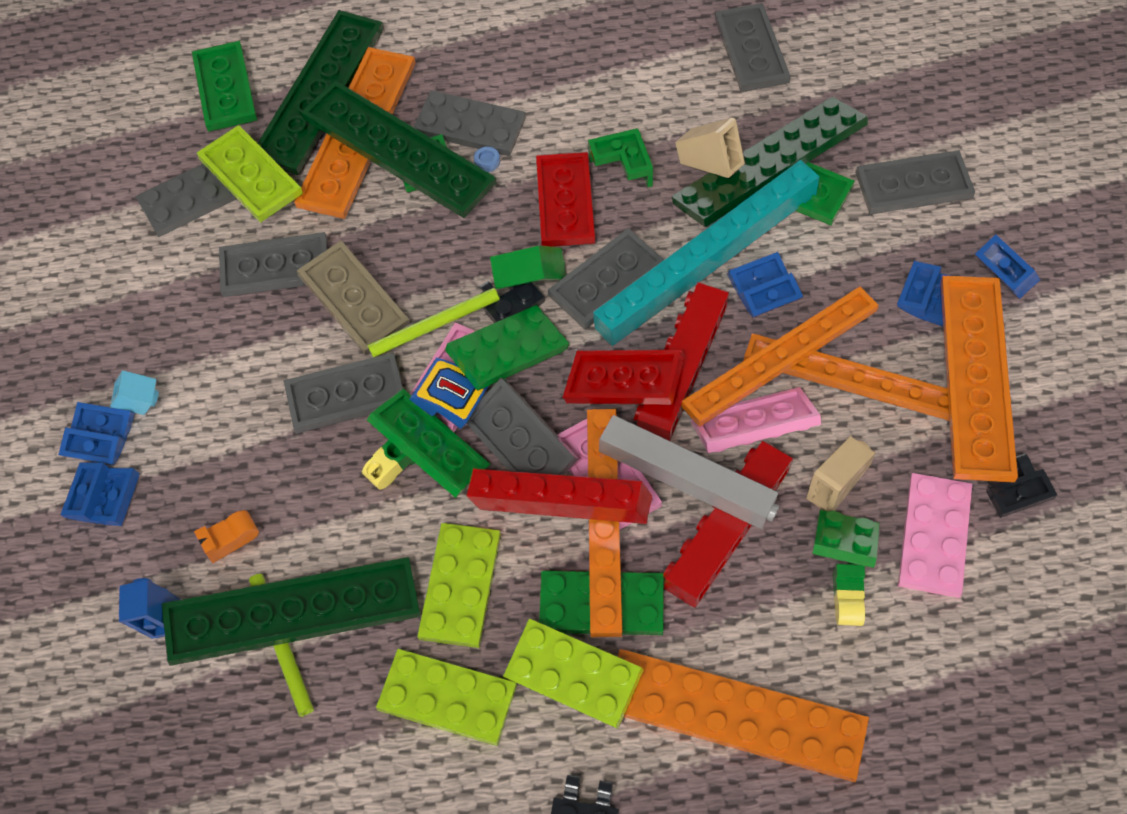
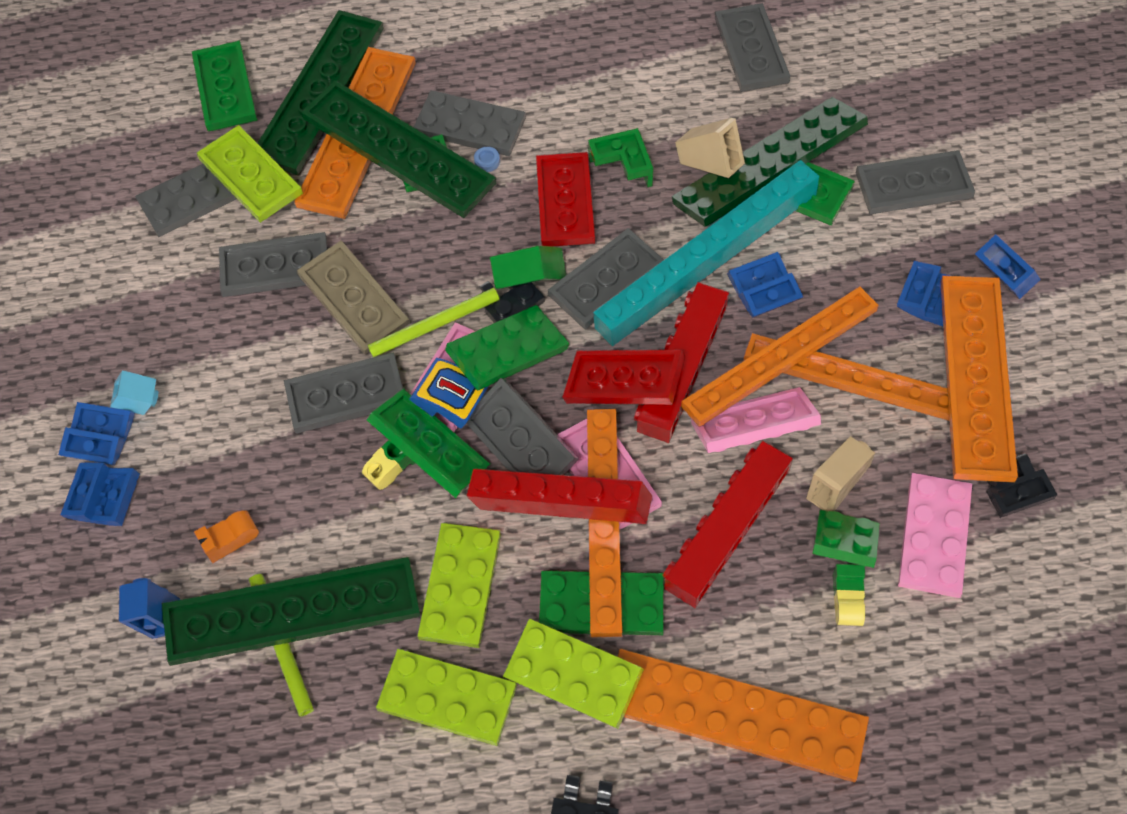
(689, 472): light grey brick -> none

